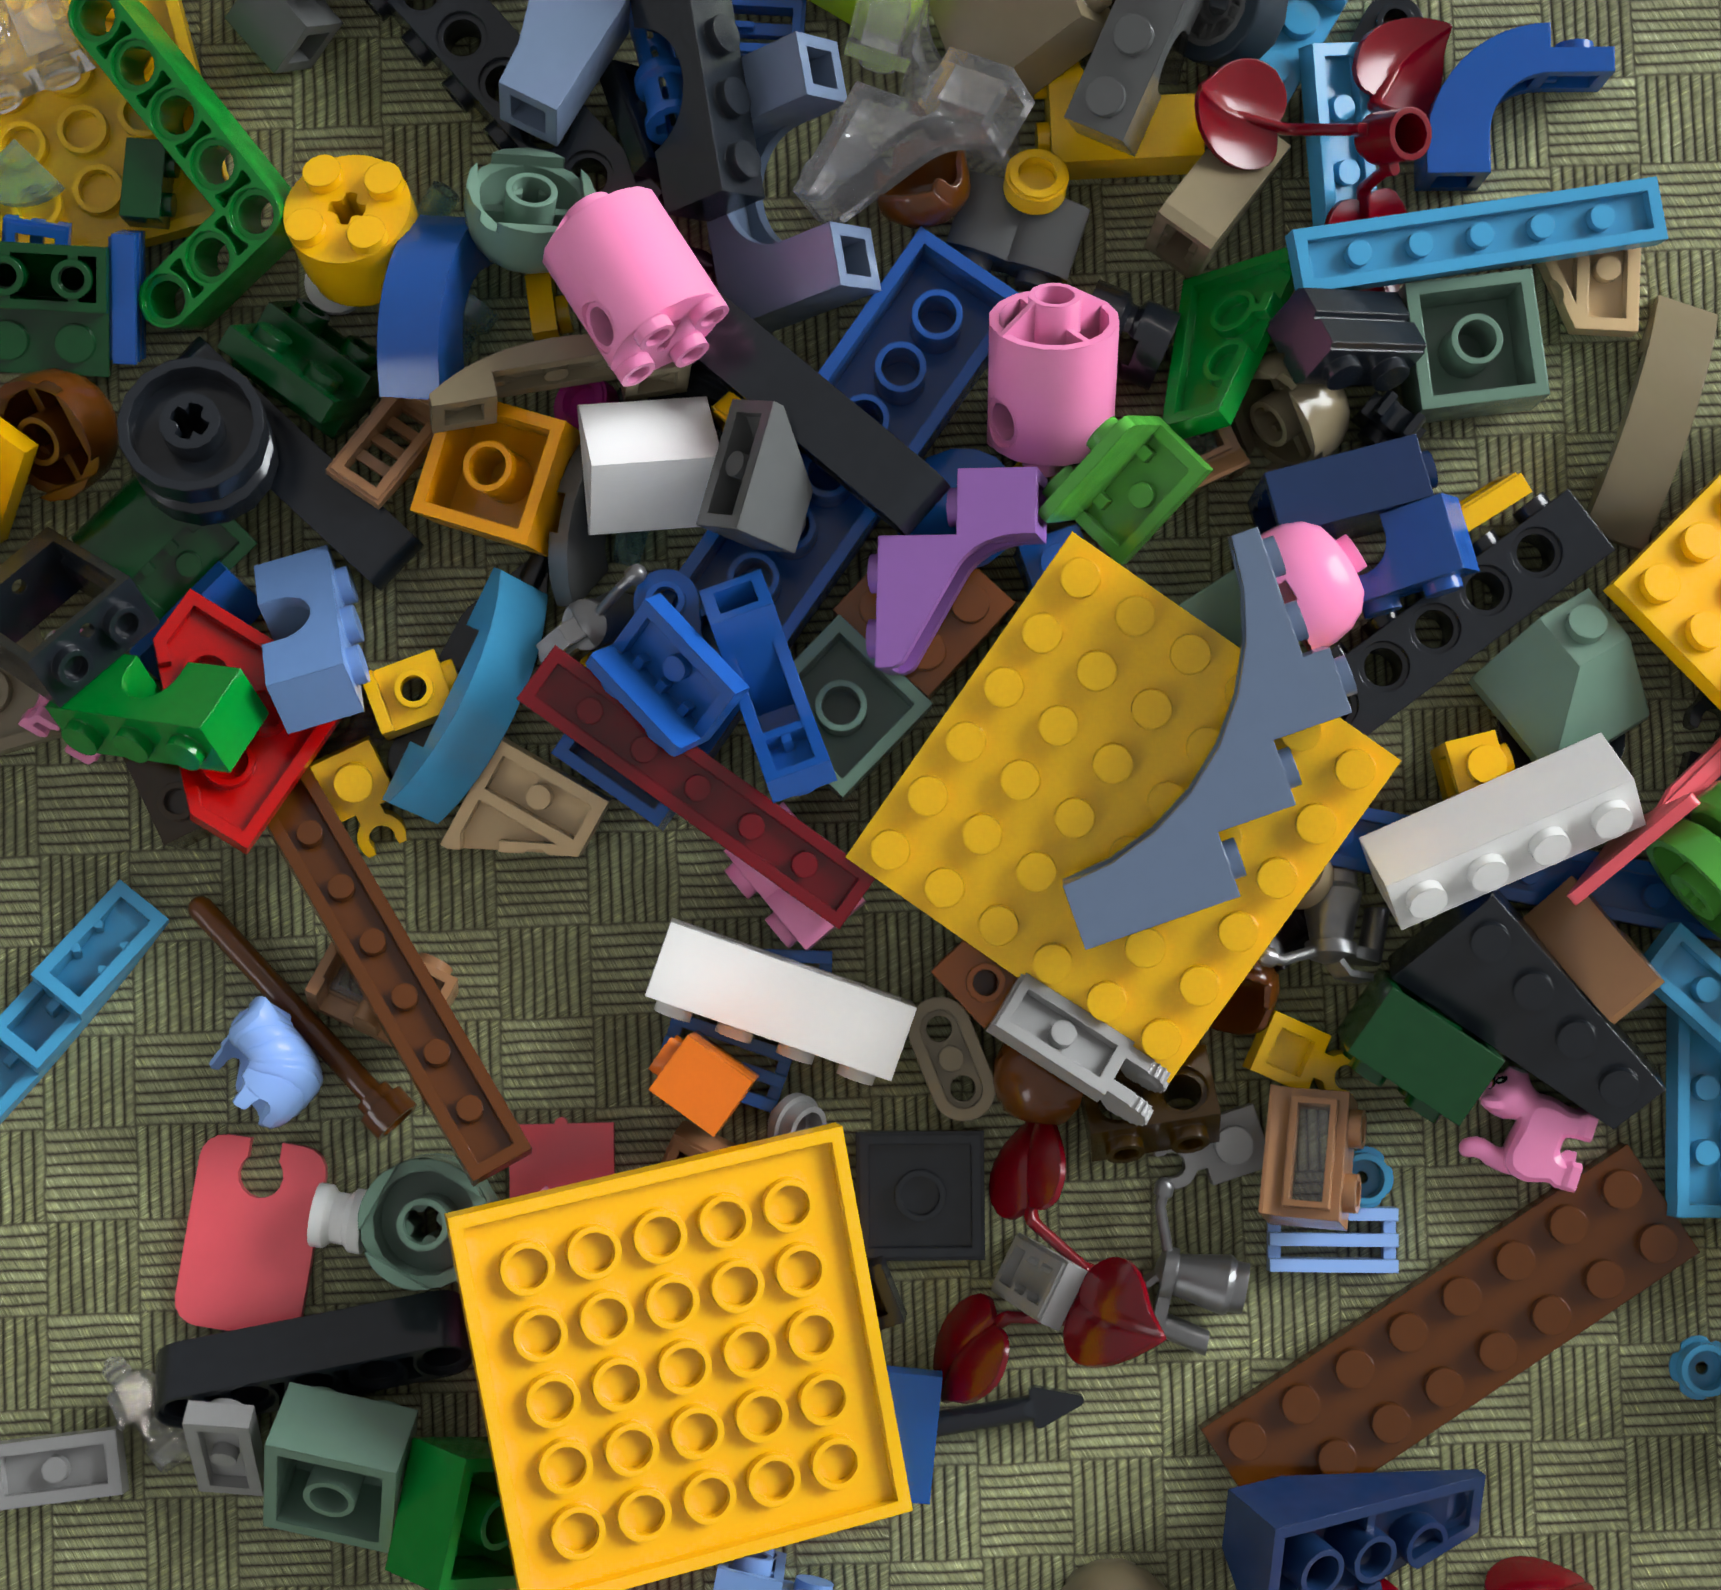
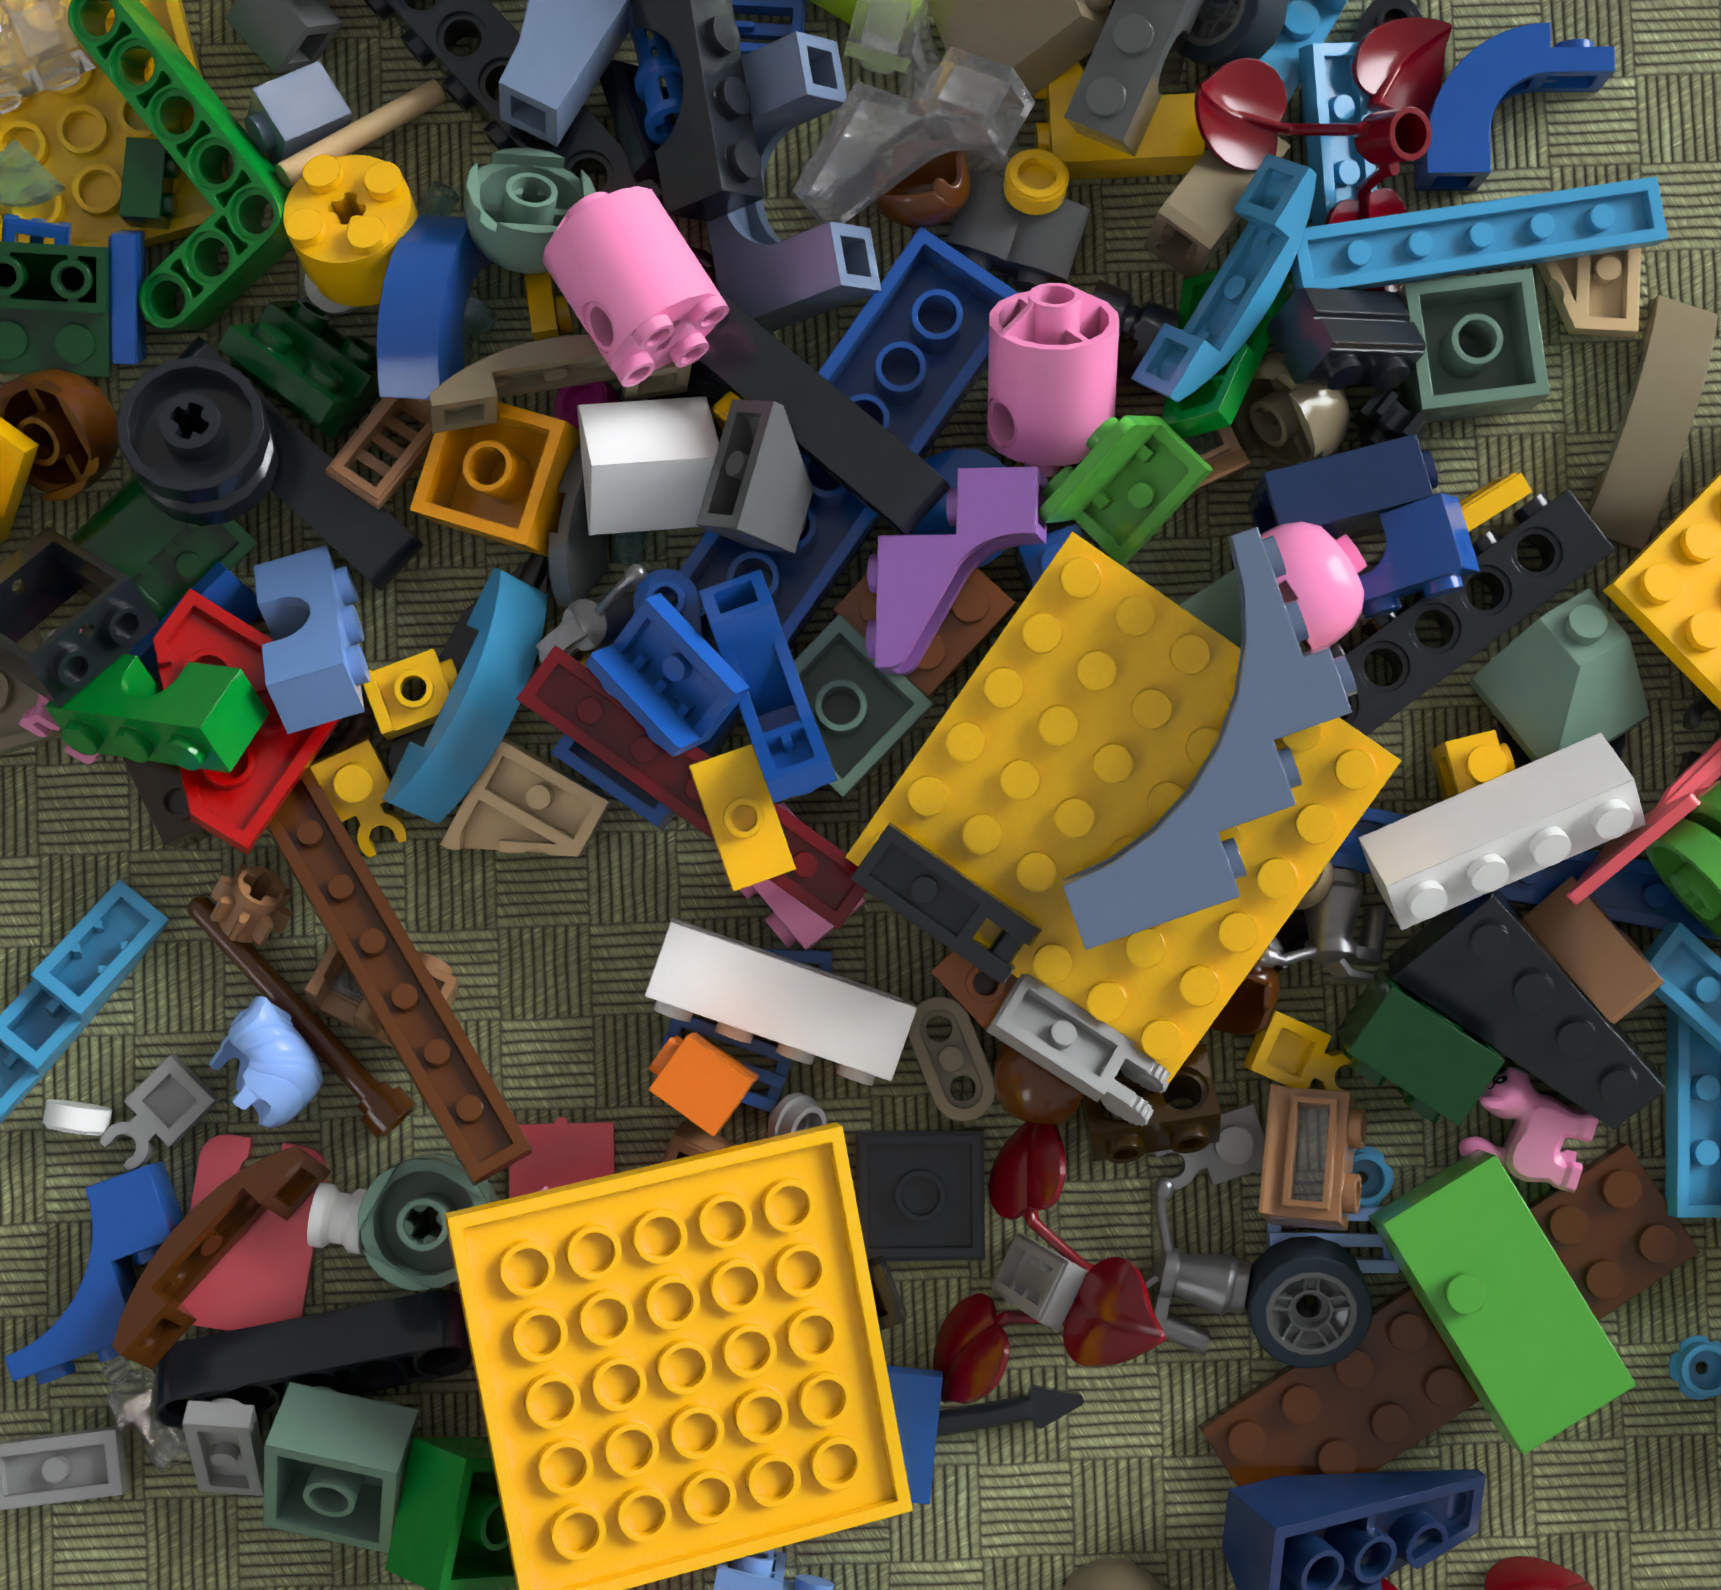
(76, 1117): none -> white tile
(128, 1218): none -> blue arch
(154, 1310): none -> reddish brown slope
(165, 1107): none -> light grey plate
(251, 904): none -> medium nougat gear
(295, 112): none -> brick
(365, 129): none -> tan bar
(742, 817): none -> yellow plate
(944, 902): none -> black plate
(1277, 214): none -> dark azure slope
(1293, 1329): none -> wheel
(1502, 1301): none -> bright green brick

